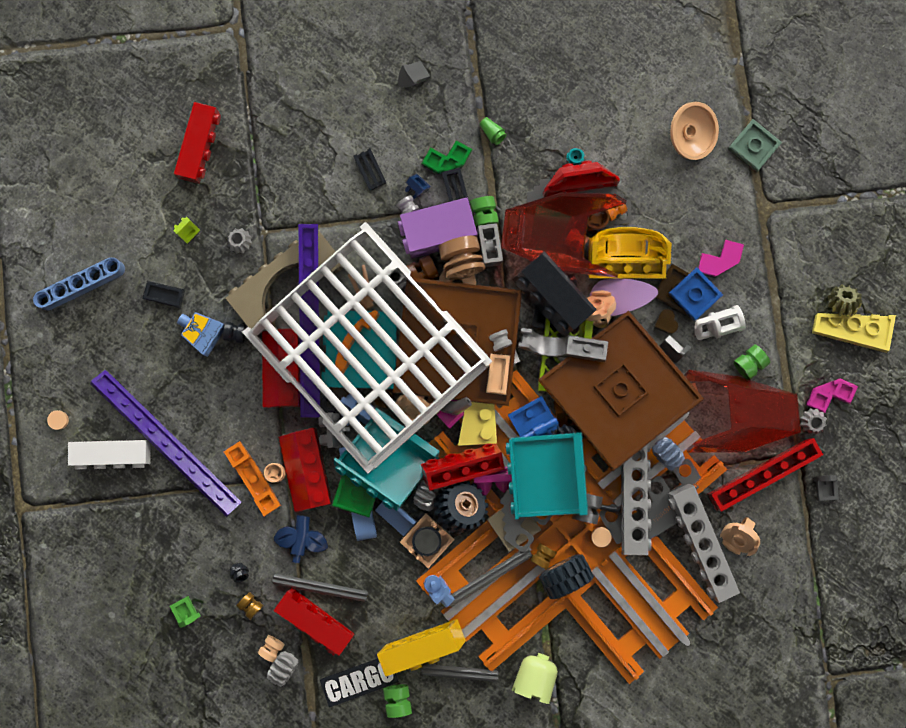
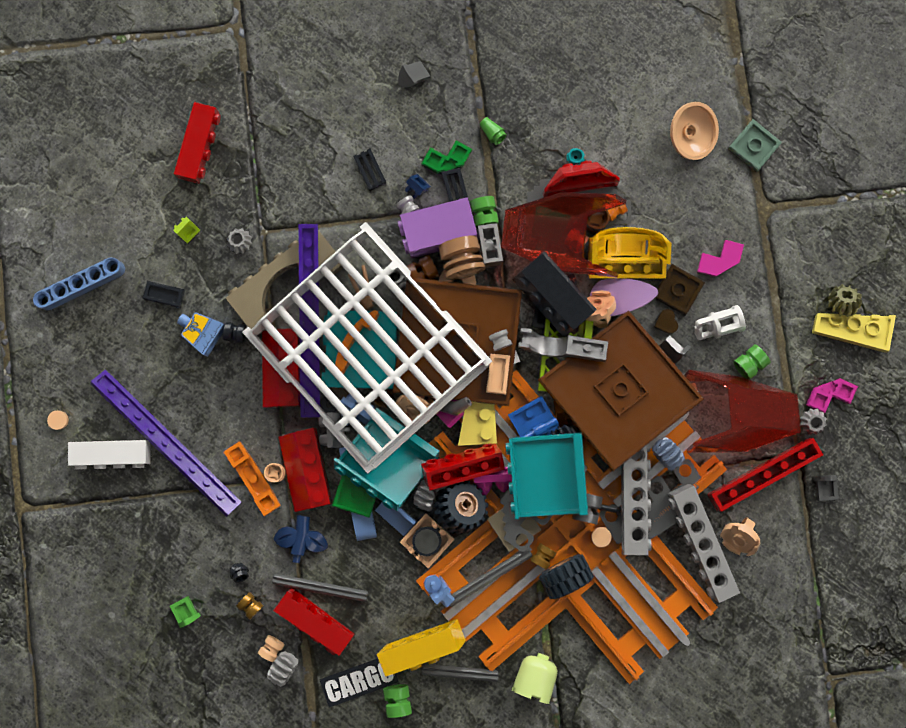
(695, 294): blue tile -> none

